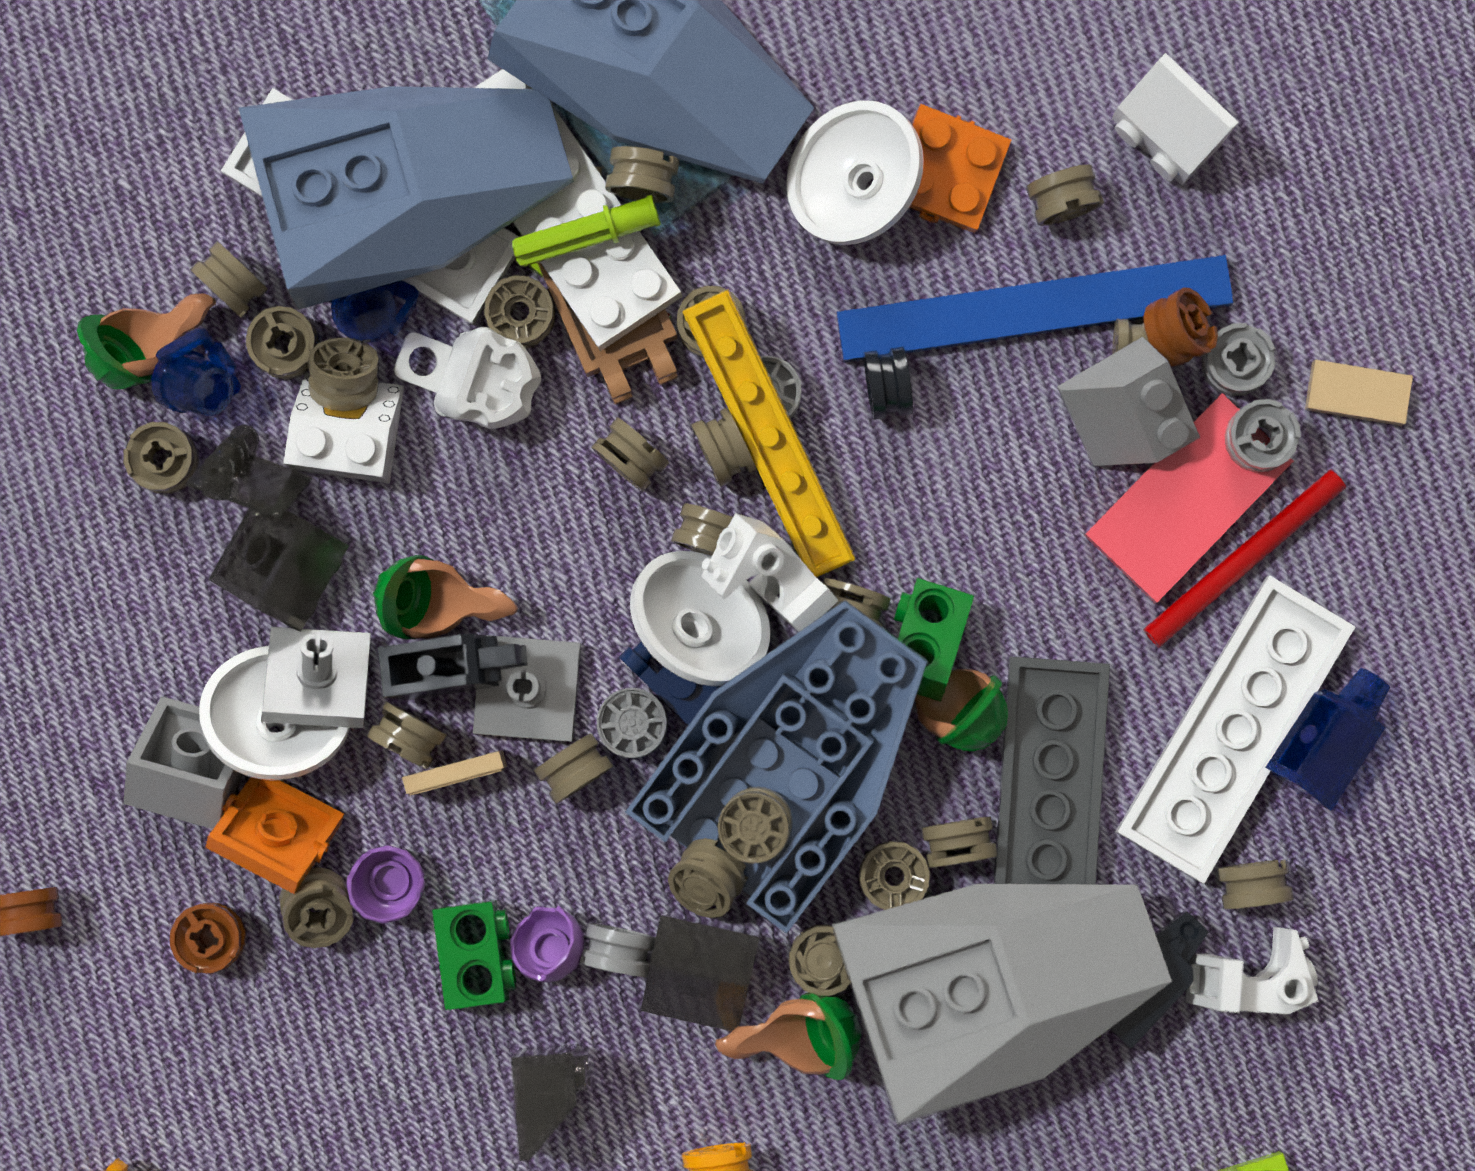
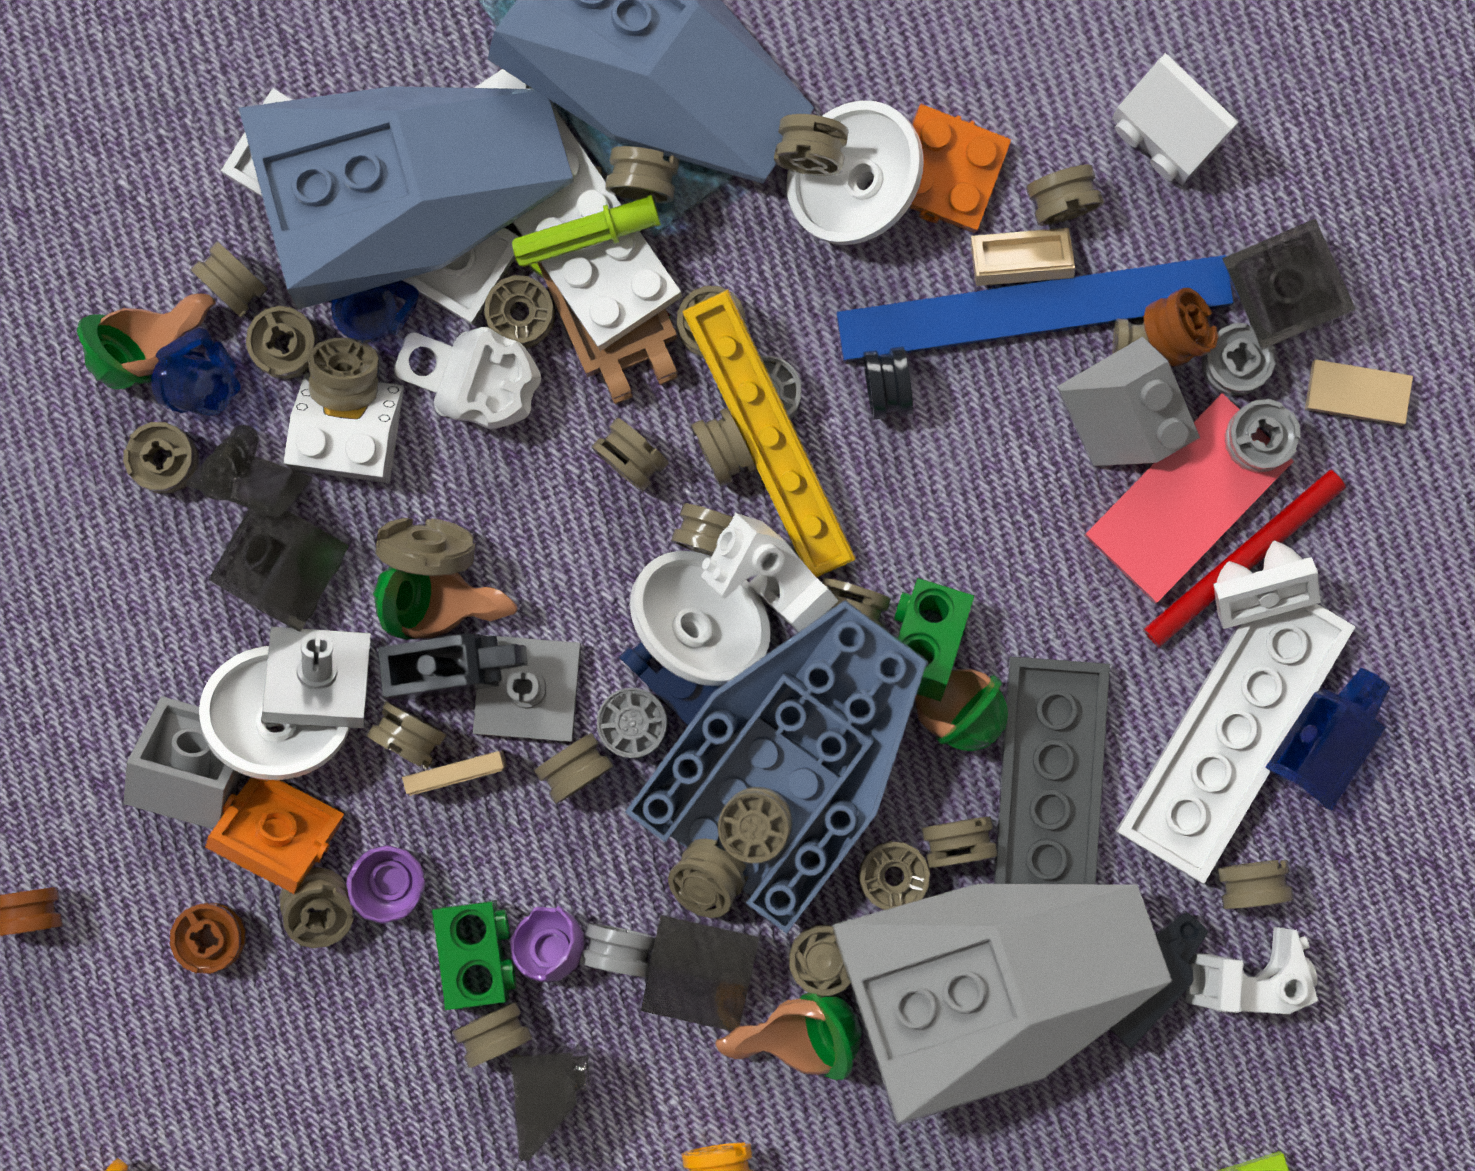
(427, 549): none -> dark tan tile
(492, 1035): none -> dark tan wheel
(811, 144): none -> dark tan wheel
(1022, 256): none -> tan tile
(1281, 587): none -> white tile
(1289, 285): none -> clear smoke slope

